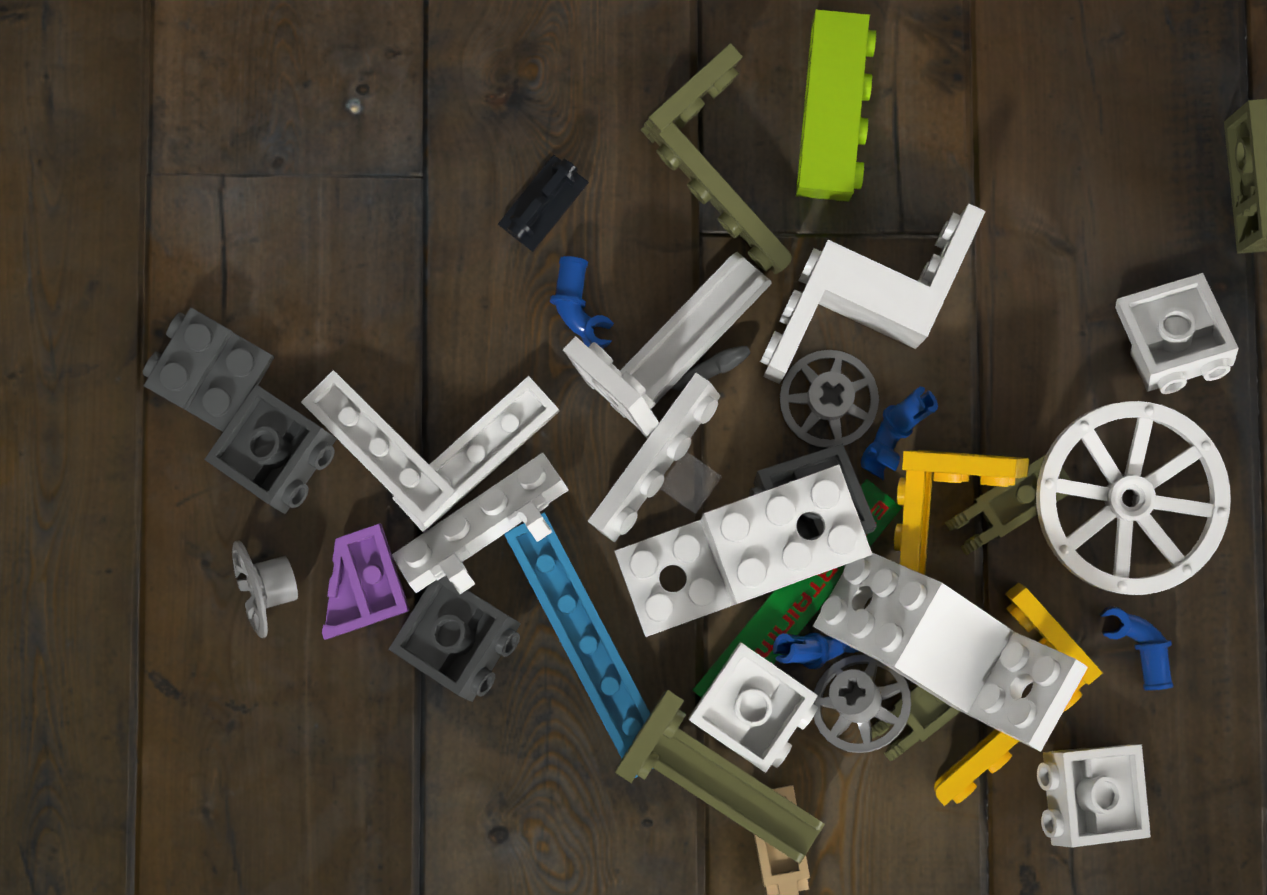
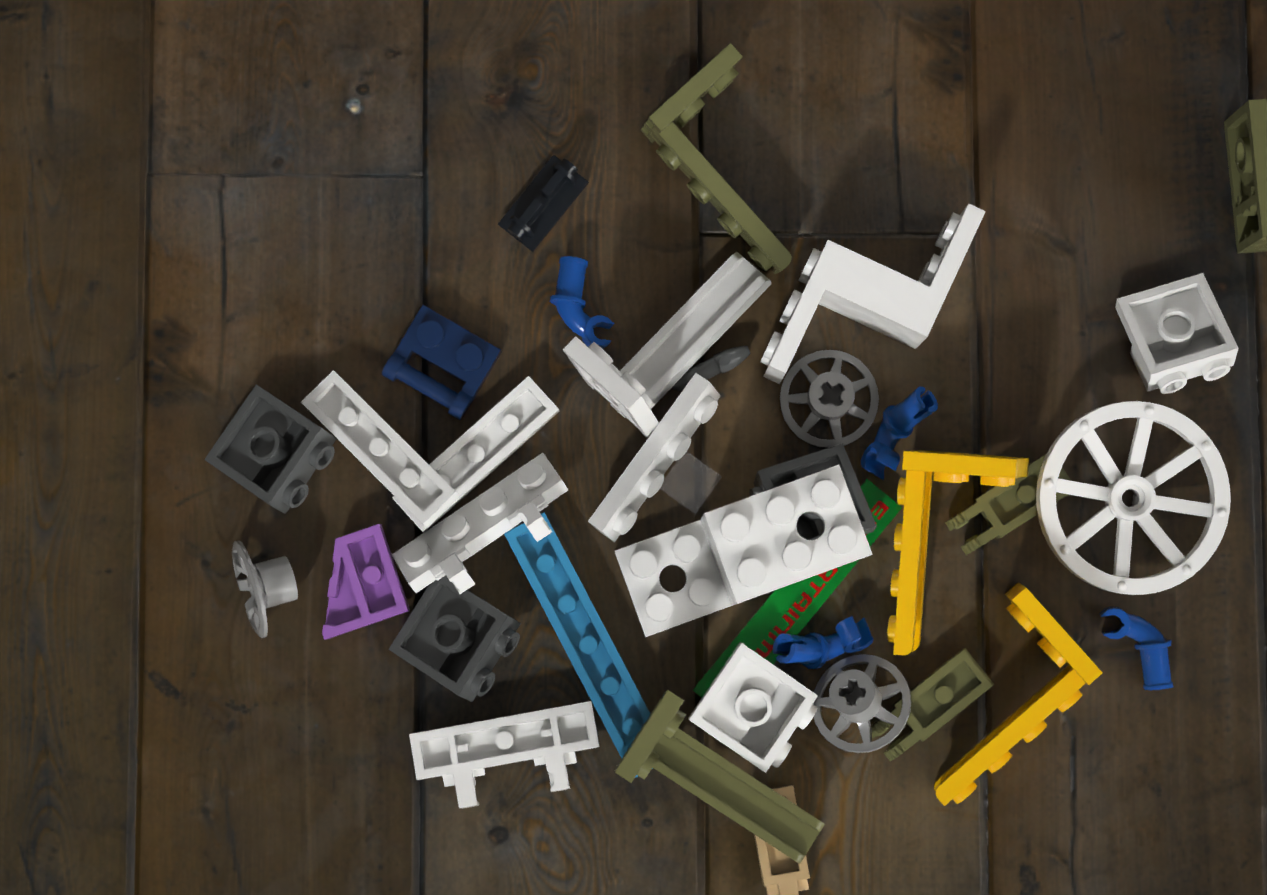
(206, 368): dark grey plate -> none
(451, 350): none -> dark blue plate
(466, 749): none -> white hinge
(833, 105): lime brick -> none
(951, 648): white bracket -> none
(1094, 795): white plate -> none

